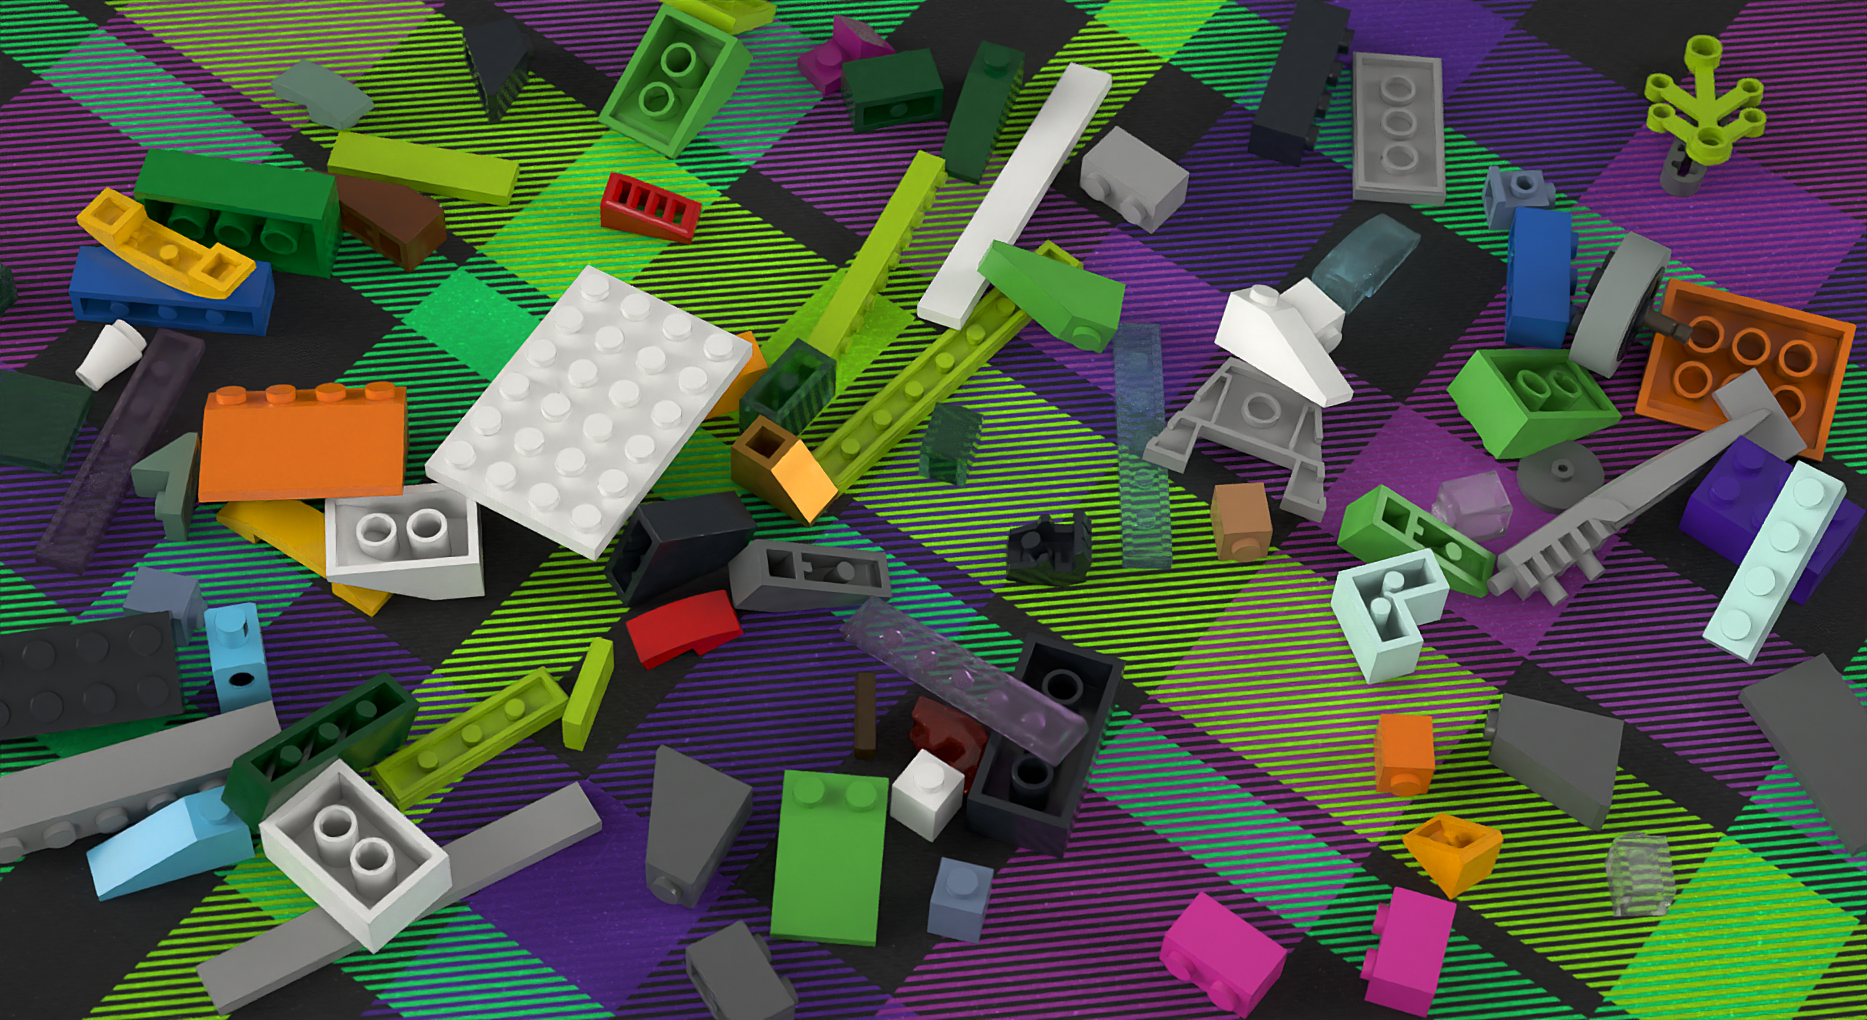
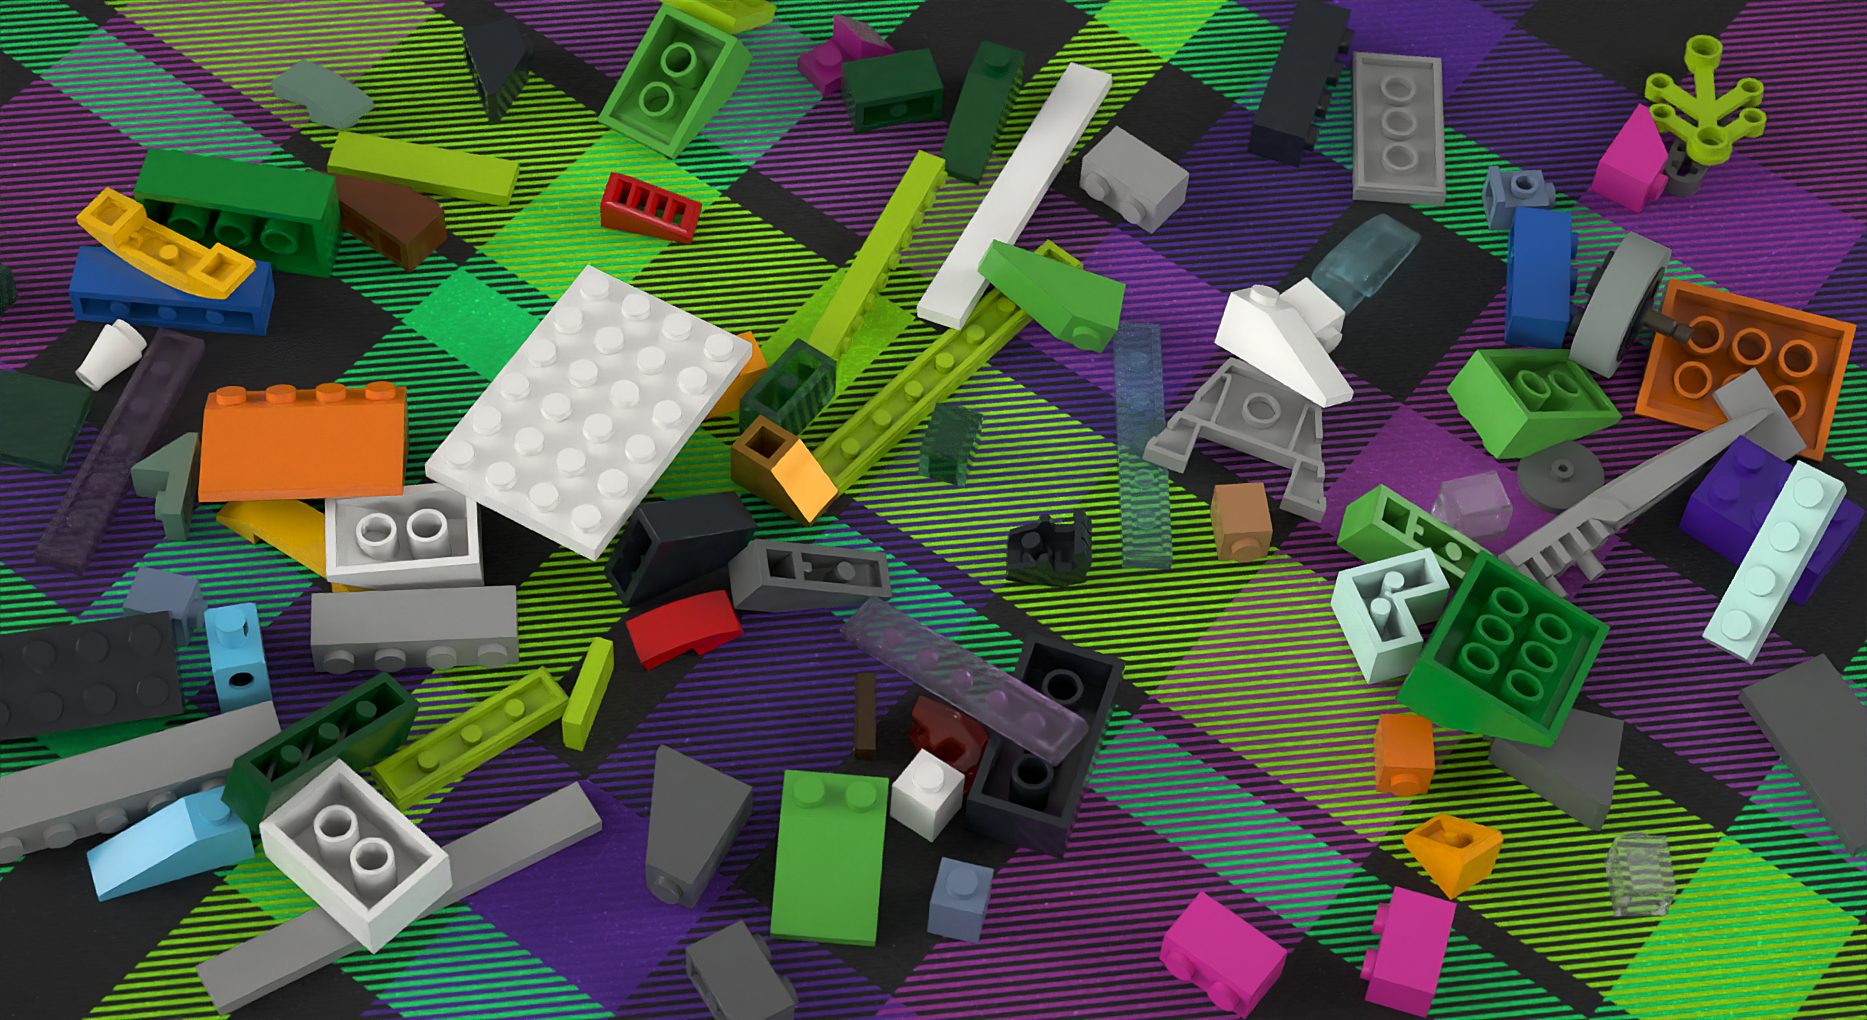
(414, 629): none -> light grey brick
(1503, 657): none -> green slope
(1633, 164): none -> dark pink slope

